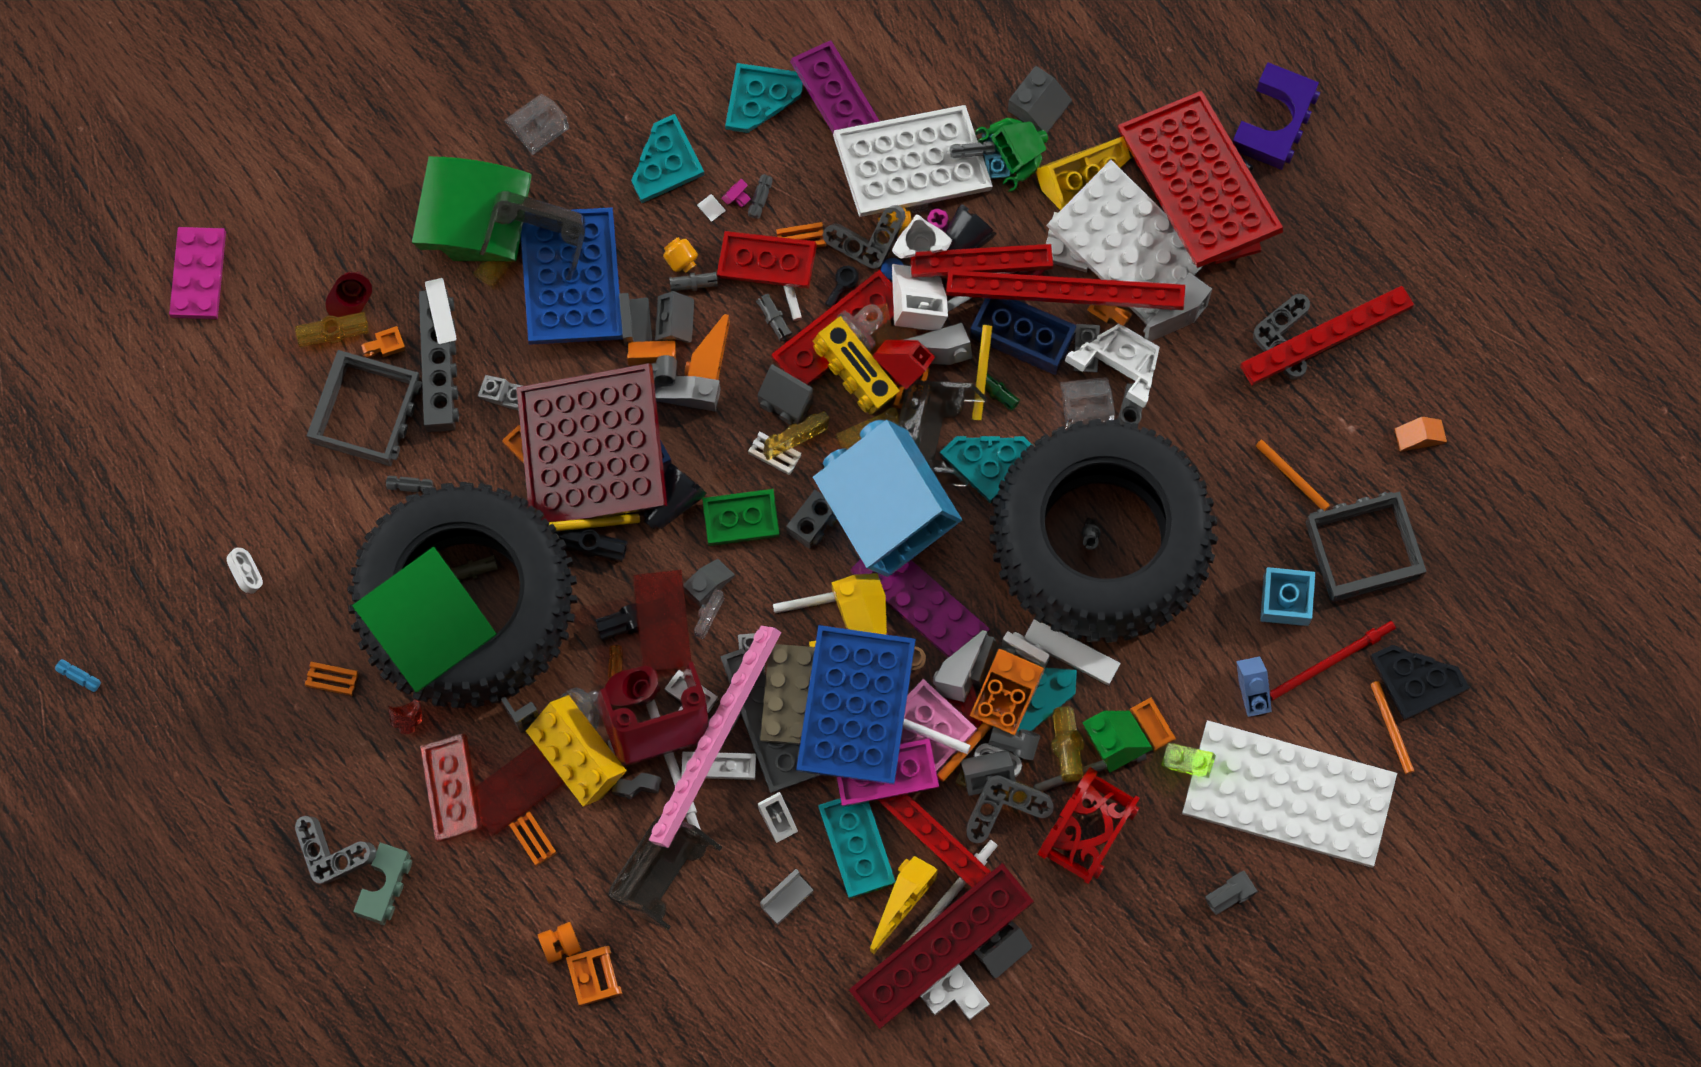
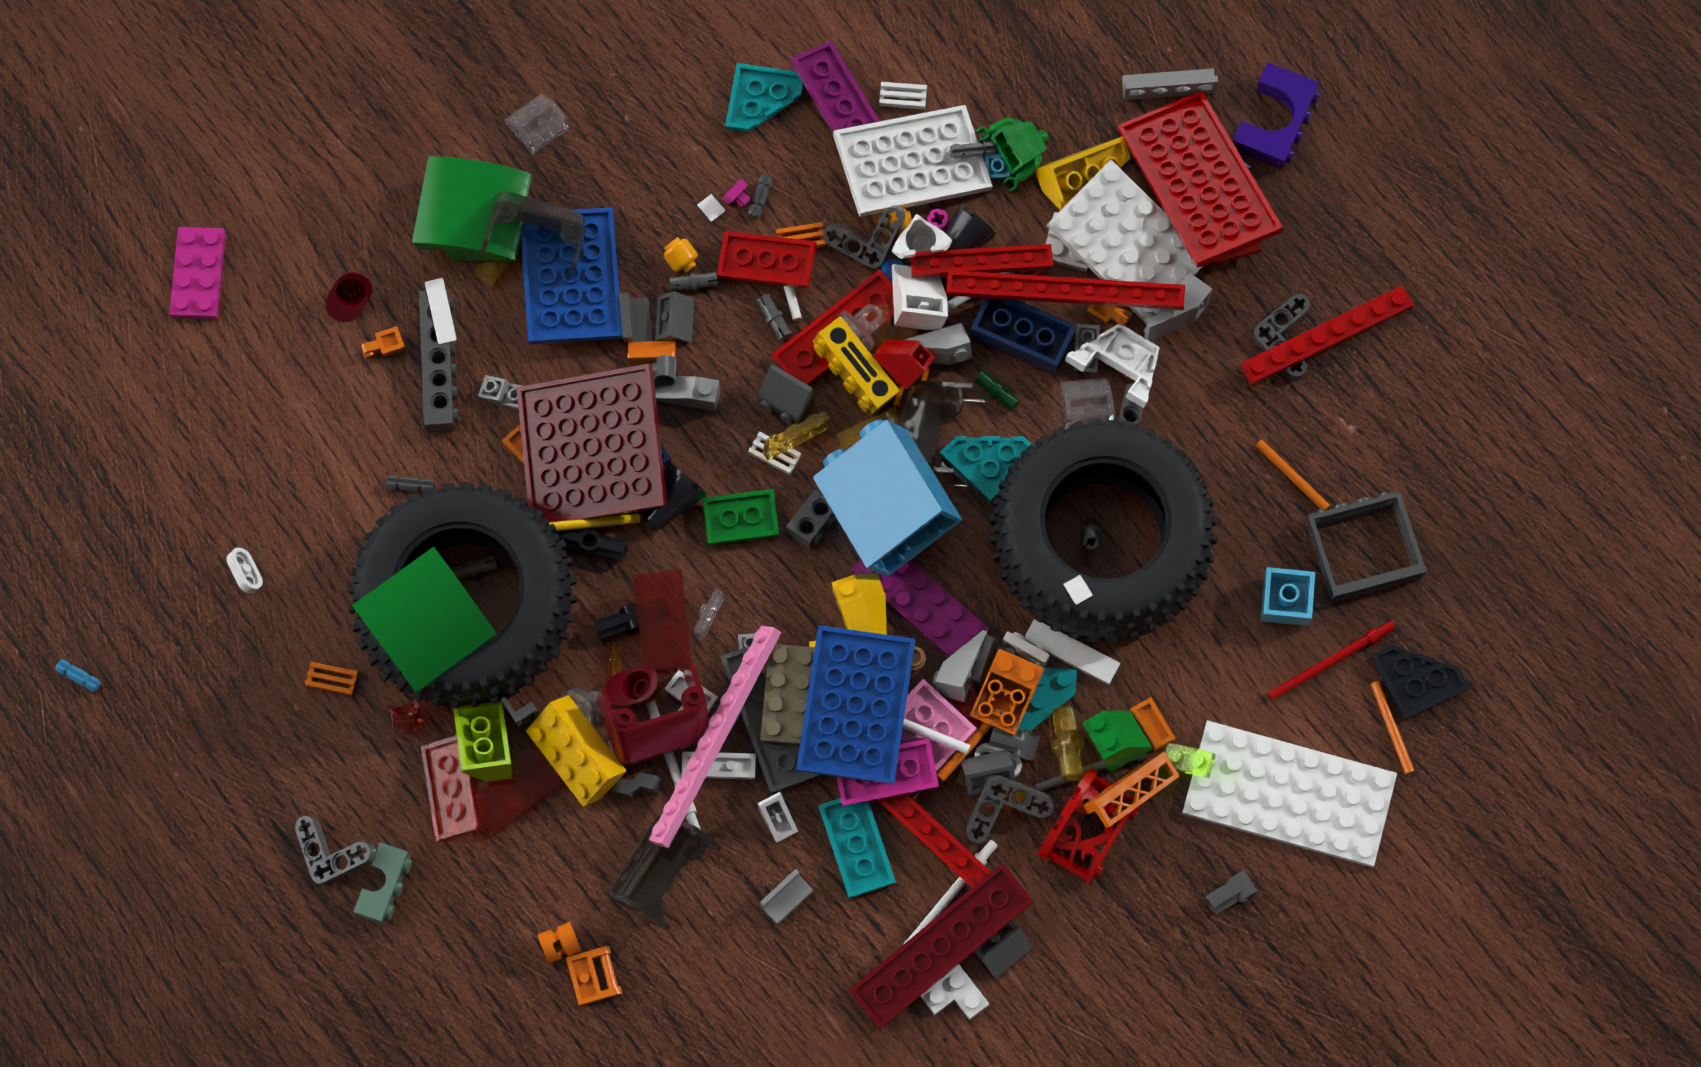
(317, 332): clear yellow piece -> none
(331, 389): dark grey window -> none
(483, 741): none -> lime slope
(521, 822): orange tile -> none
(665, 161): teal plate -> none
(705, 580): dark grey slope -> none
(708, 356): orange slope -> none
(804, 602): white bar -> none
(846, 278): black plate -> none
(908, 88): none -> white tile
(911, 884): yellow wedge -> none
(982, 369): yellow bar -> none
(1039, 100): dark grey slope -> none
(1078, 589): none -> white sticker
(1125, 783): none -> orange fence
(1169, 84): none -> light grey fence
(1254, 686): medium blue slope -> none
(1420, 434): orange slope -> none

